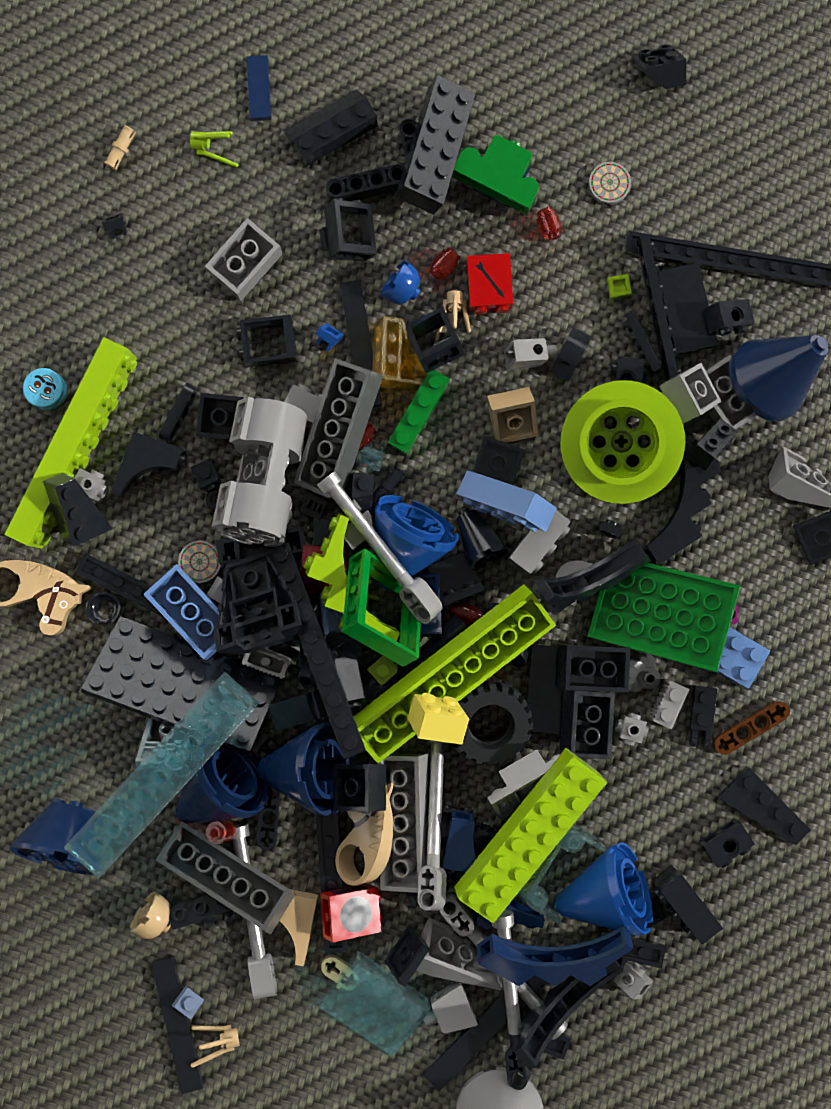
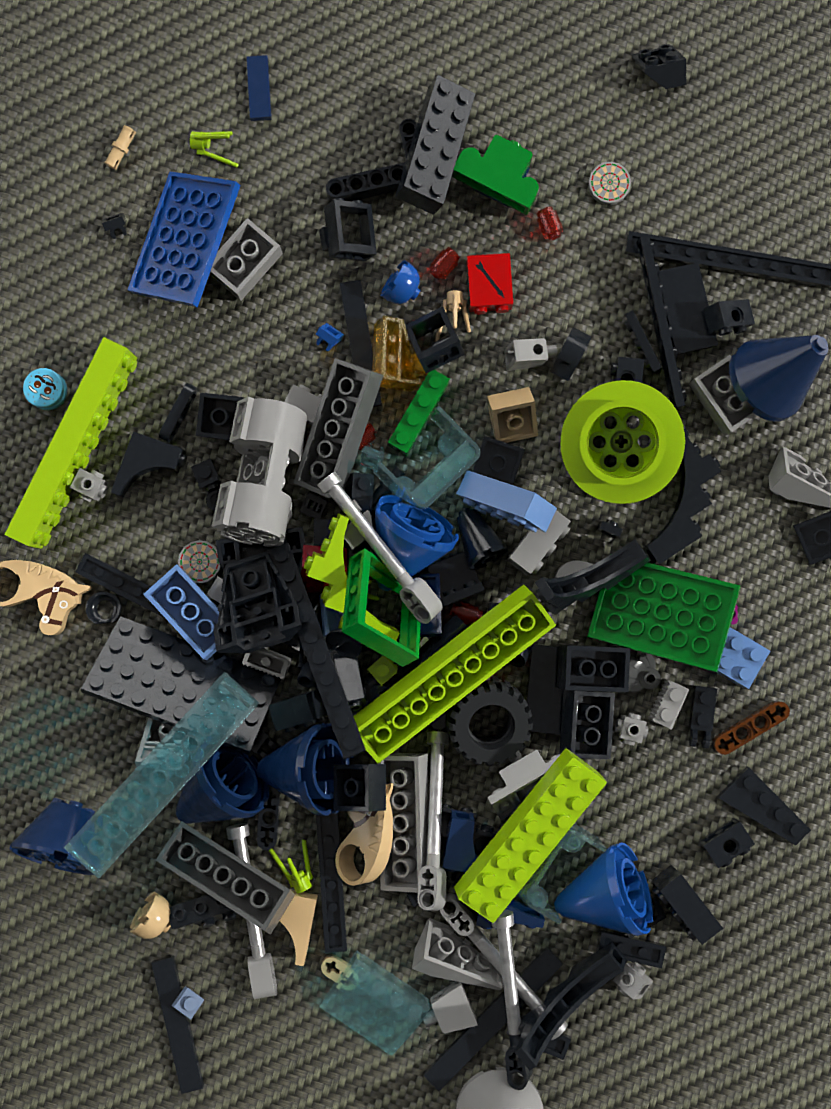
(74, 510): black wedge -> none
(184, 238): none -> blue plate
(220, 831): clear red brick -> none
(228, 1039): tan plant -> none
(263, 323): black window -> none
(299, 879): none -> lime plant
(332, 127): black slope -> none
(351, 912): brick -> none
(407, 955): black plate -> none
(438, 718): light yellow brick -> none
(459, 455): none -> clear light blue windscreen
(553, 964): dark blue arch -> none
(619, 286): lime tile -> none
(691, 393): light grey brick -> none
(712, 444): black brick -> none

